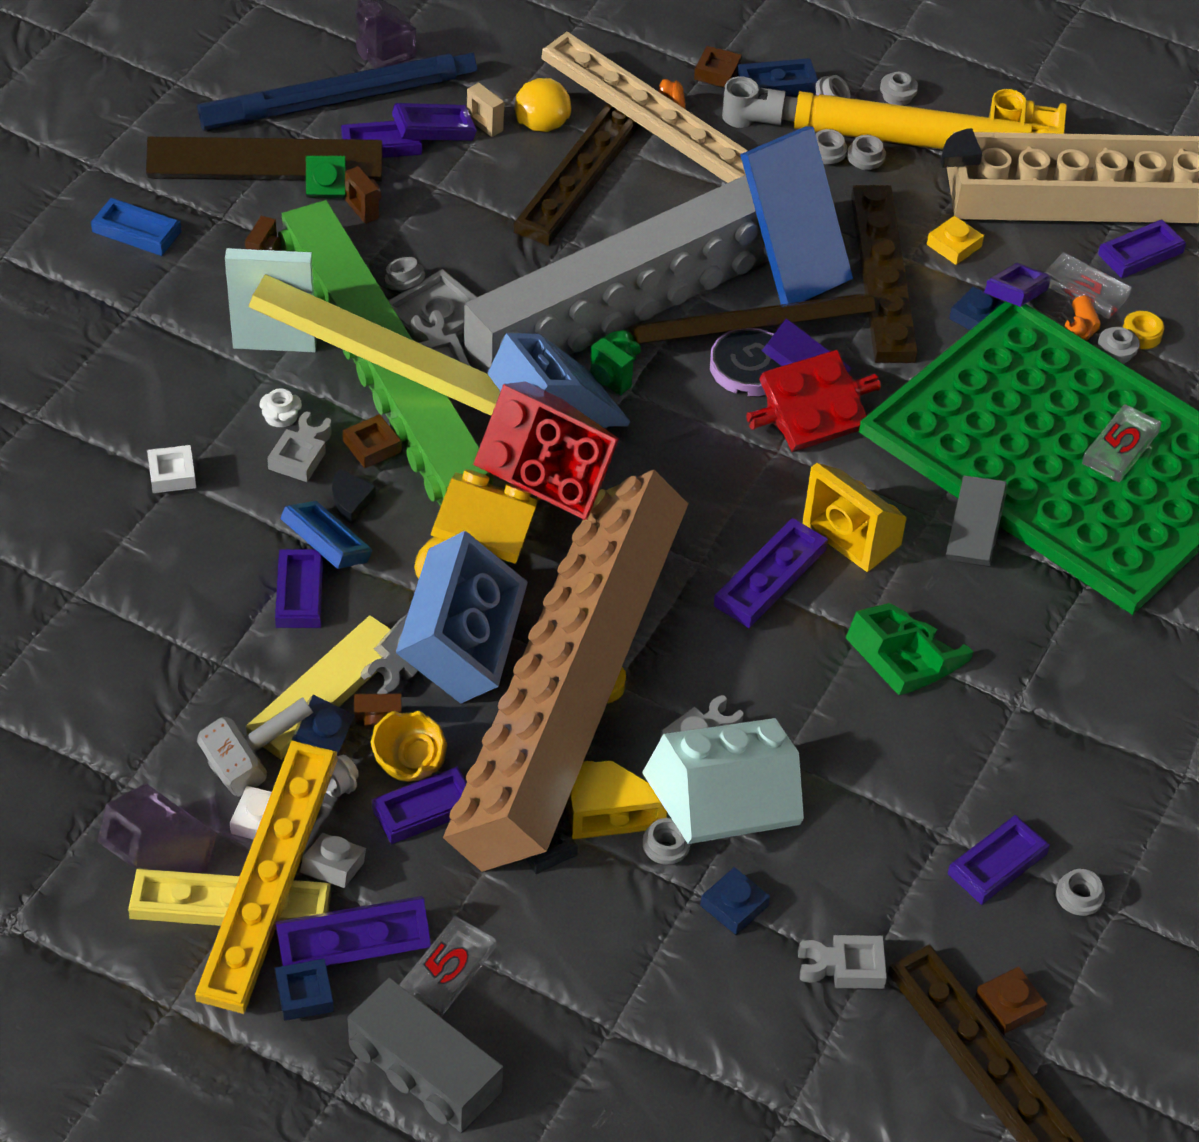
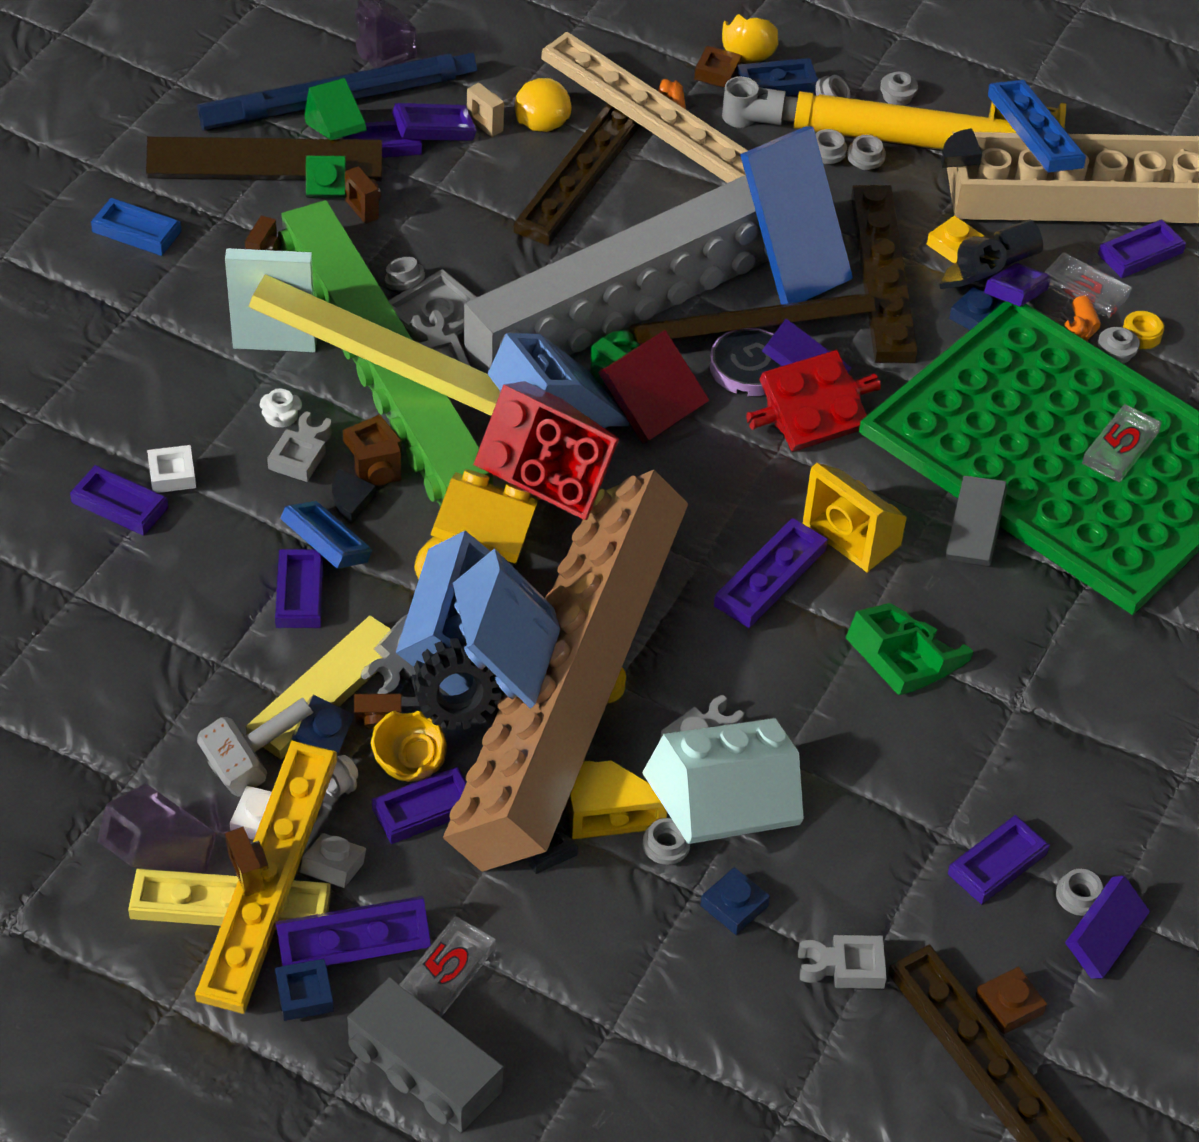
(119, 500): none -> dark purple tile
(247, 860): none -> reddish brown plate
(333, 110): none -> green slope
(378, 462): none -> reddish brown plate
(453, 707): none -> black tyre
(506, 626): none -> medium blue slope
(653, 386): none -> dark red tile
(752, 38): none -> yellow hair
(985, 256): none -> black panel
(1036, 126): none -> blue tile
(1107, 927): none -> dark purple tile

